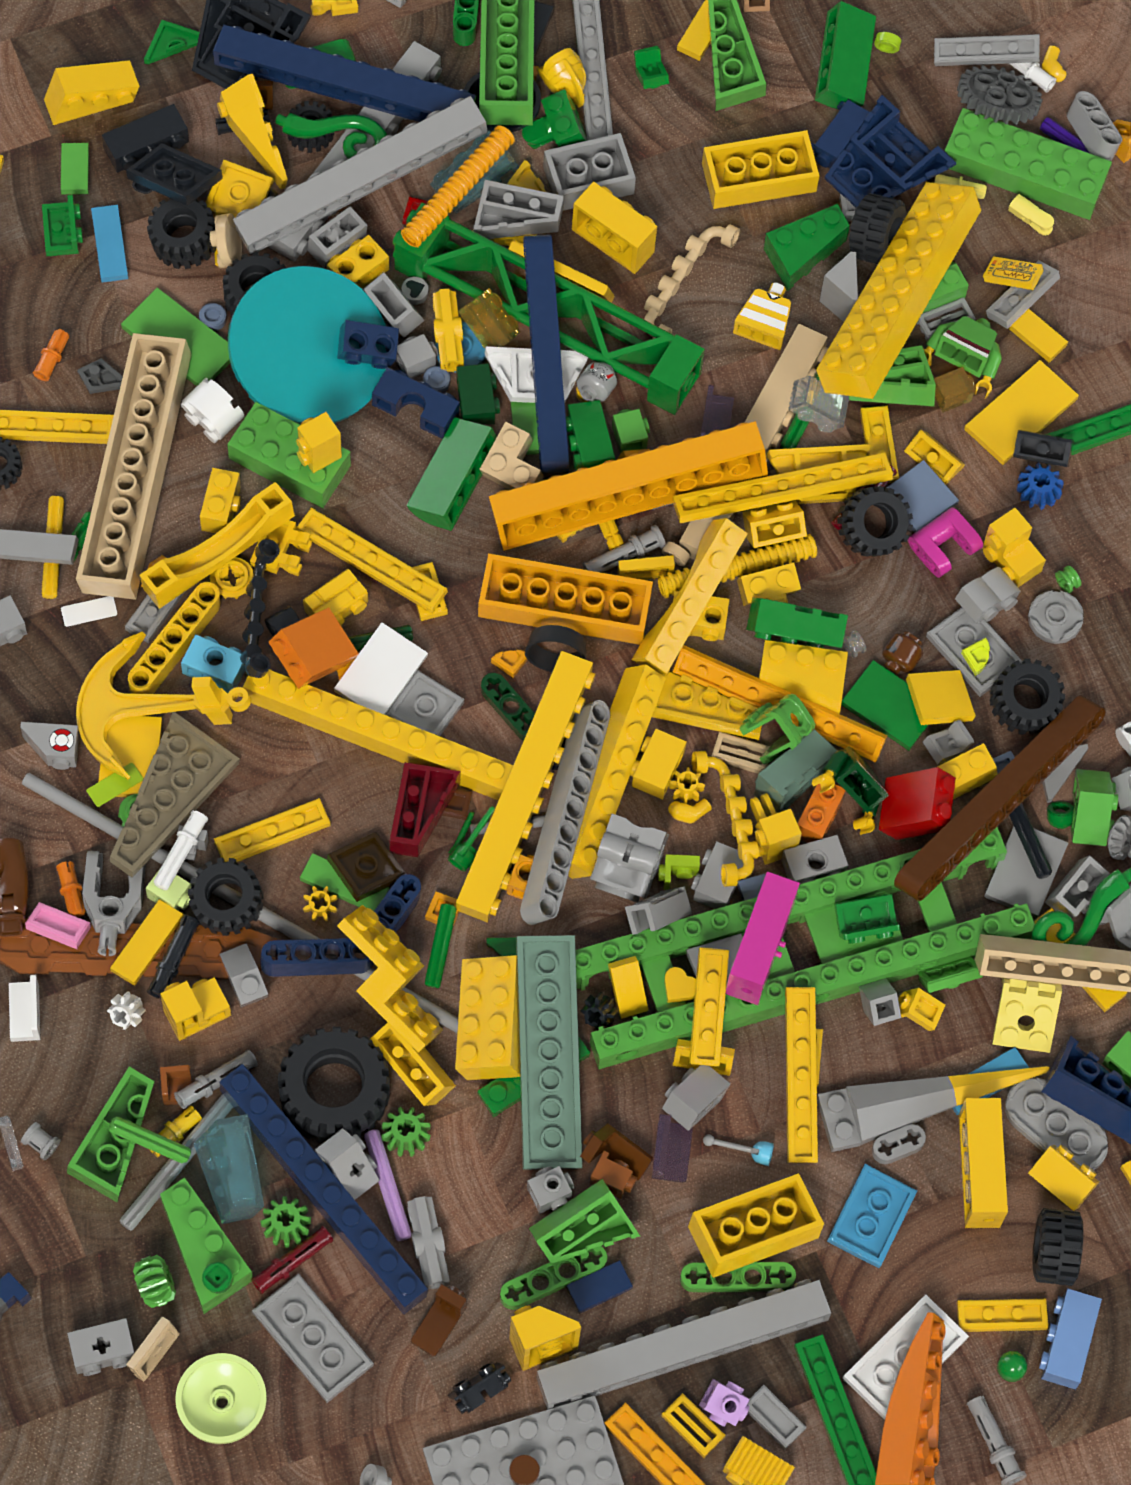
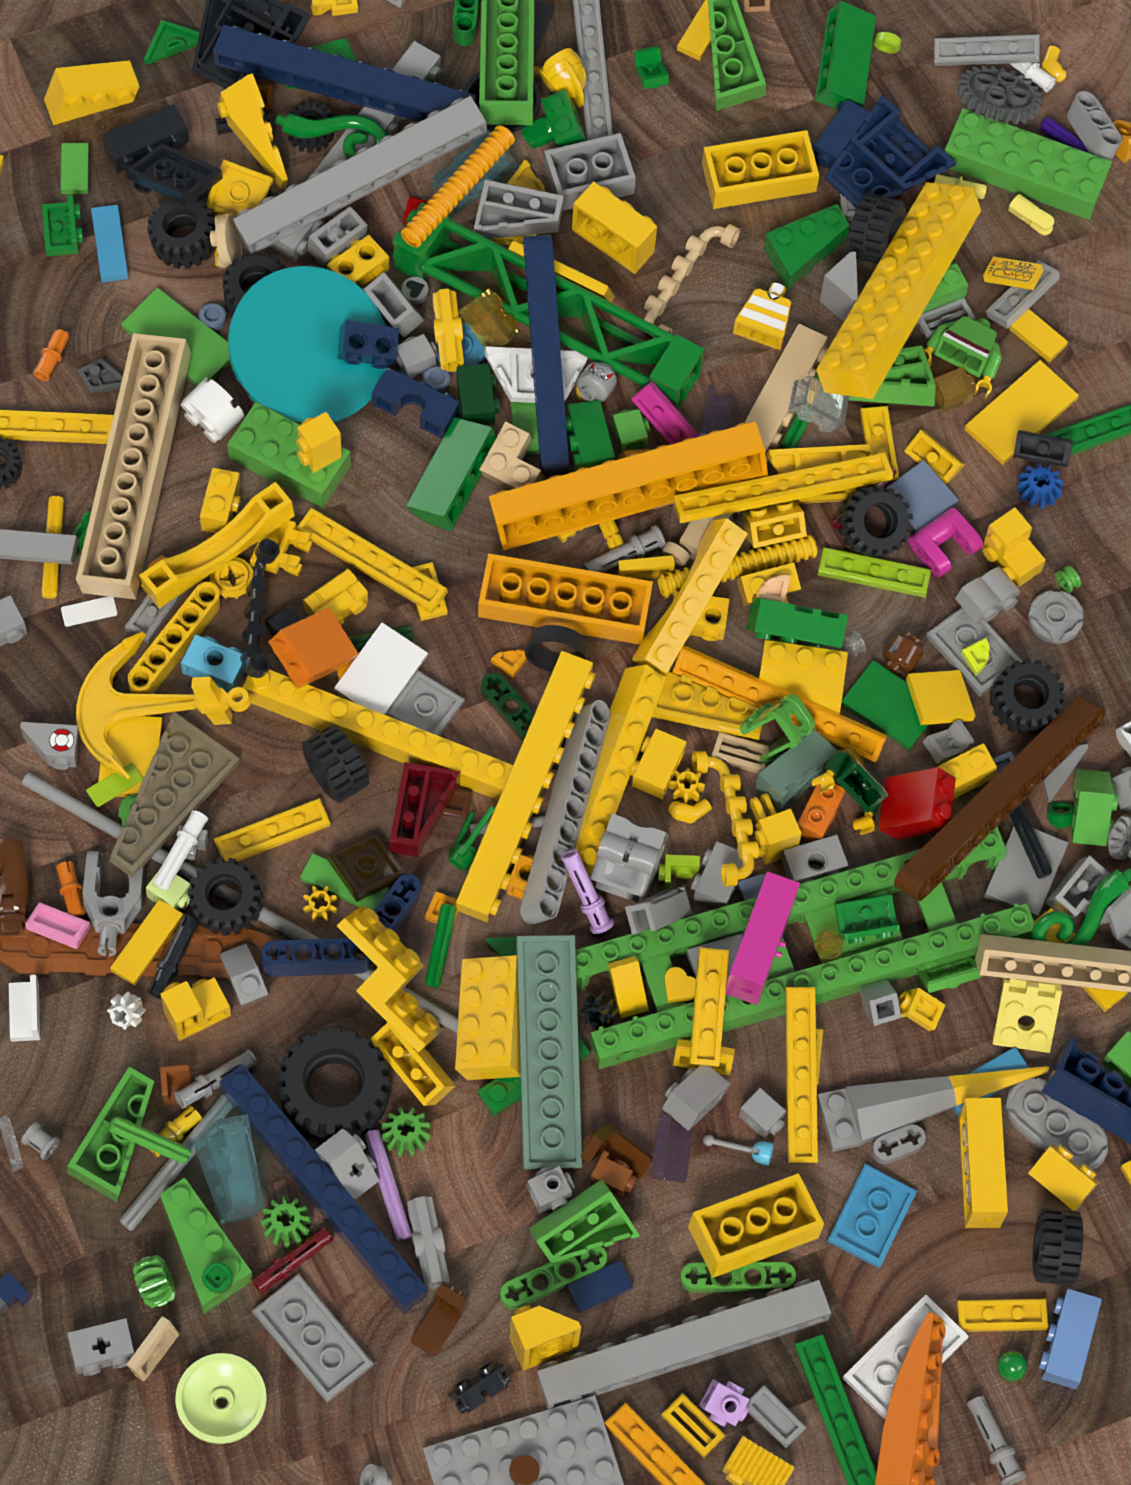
(335, 763): none -> black tyre
(591, 903): none -> lavender pin
(663, 414): none -> dark pink tile
(763, 1114): none -> light grey brick
(774, 588): none -> light nougat tile
(828, 944): none -> clear yellow plate
(874, 572): none -> lime tile

